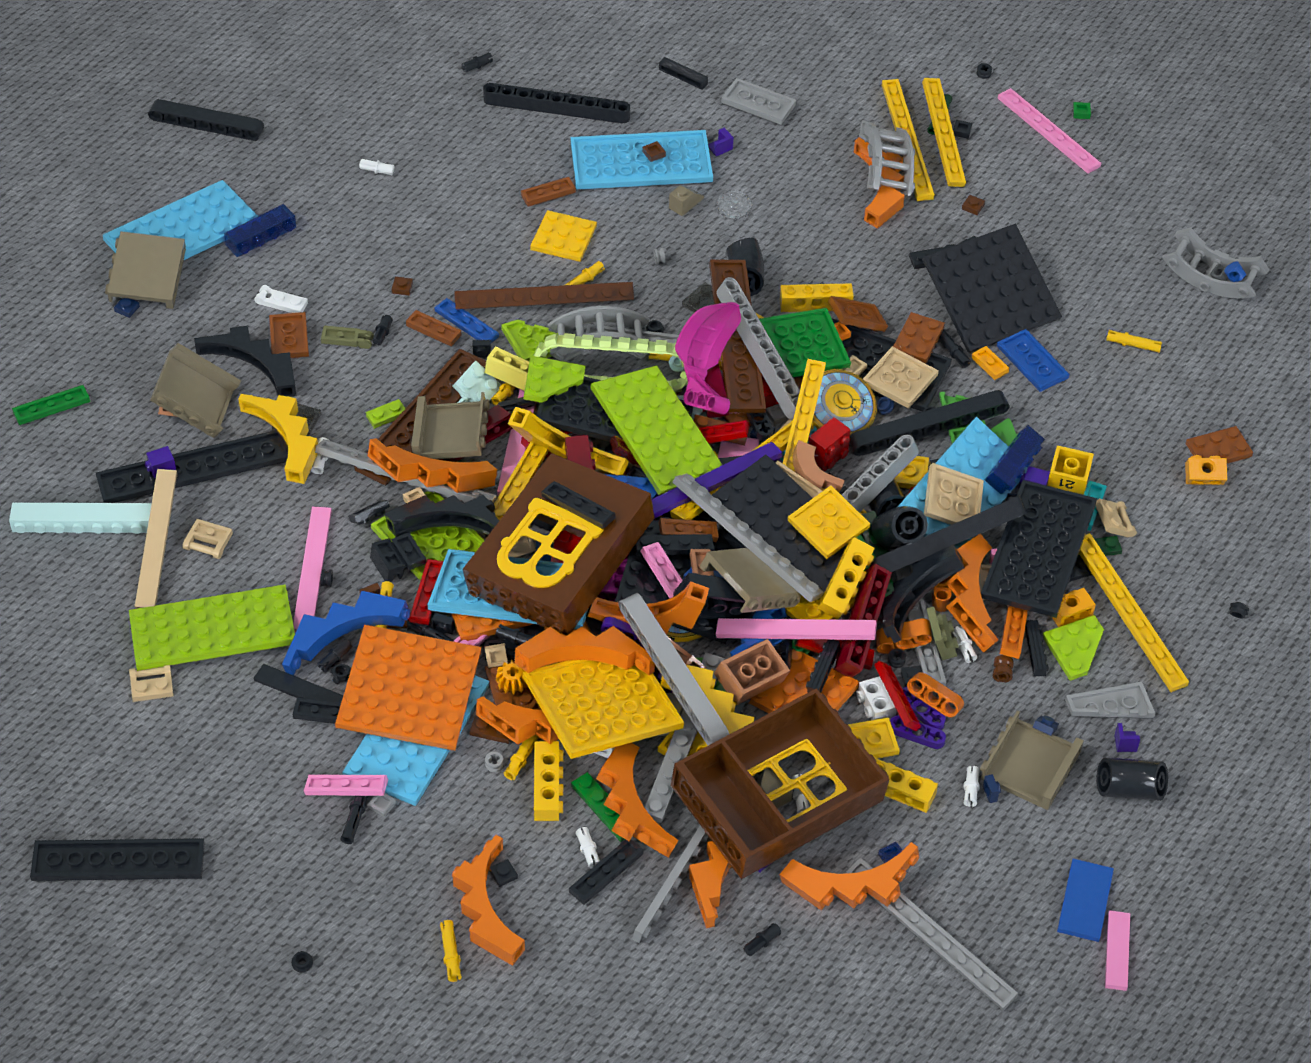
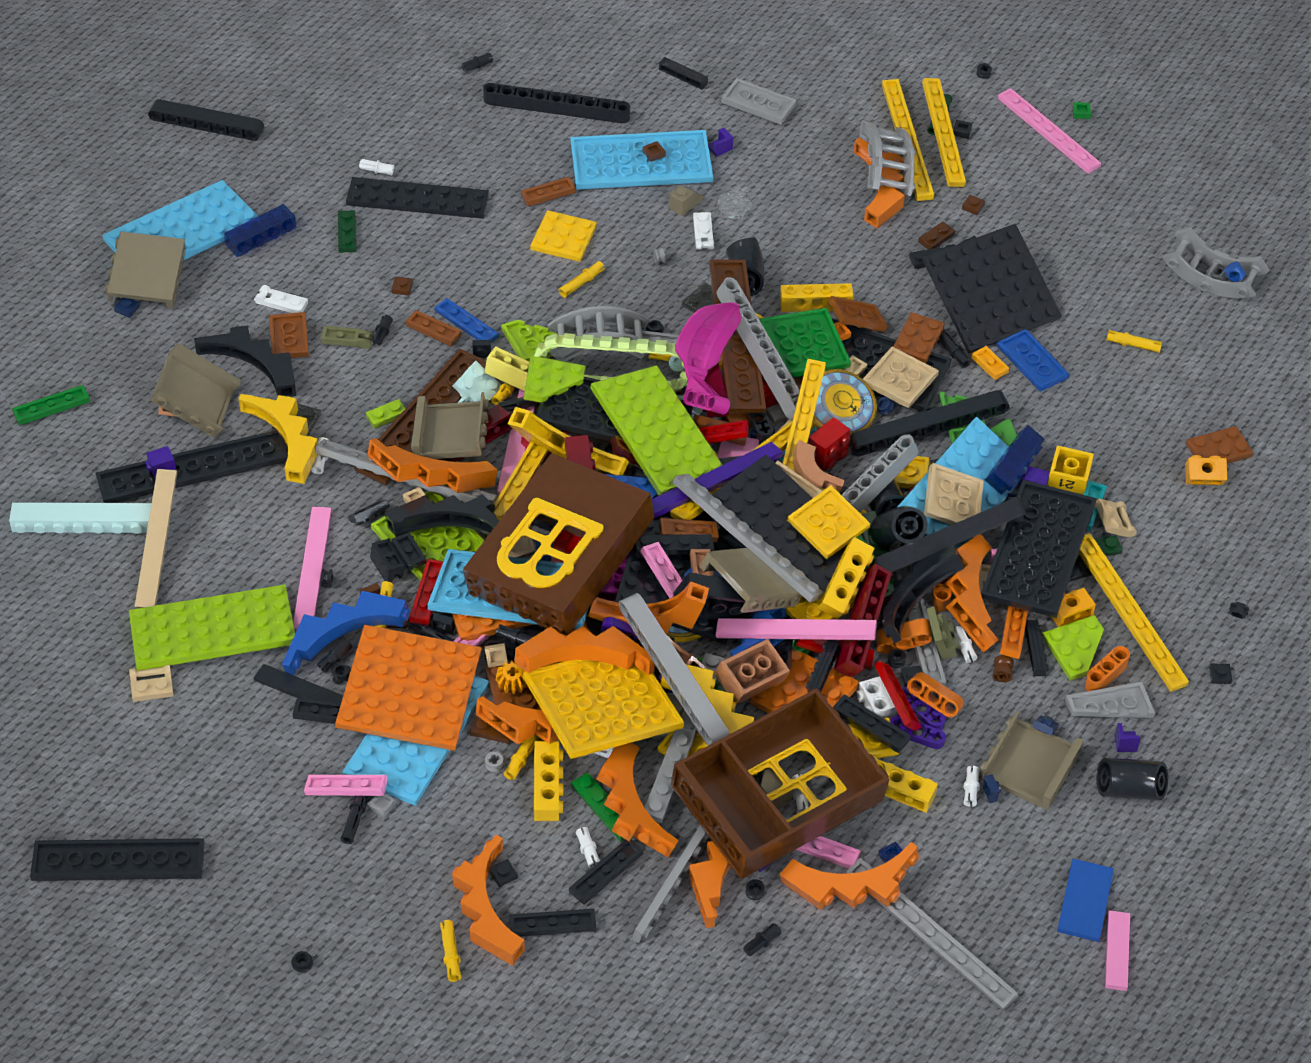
(210, 534): tan plate -> none
(347, 231): none -> dark green plate
(417, 197): none -> black plate
(543, 295): reddish brown plate -> none
(553, 922): none -> black plate
(578, 504): black tile -> none
(703, 230): none -> white plate
(760, 892): none -> black bush
(831, 851): none -> bright pink tile
(872, 723): none -> black plate
(936, 236): none -> reddish brown plate
(1107, 669): none -> orange beam
(1220, 673): none -> black plate

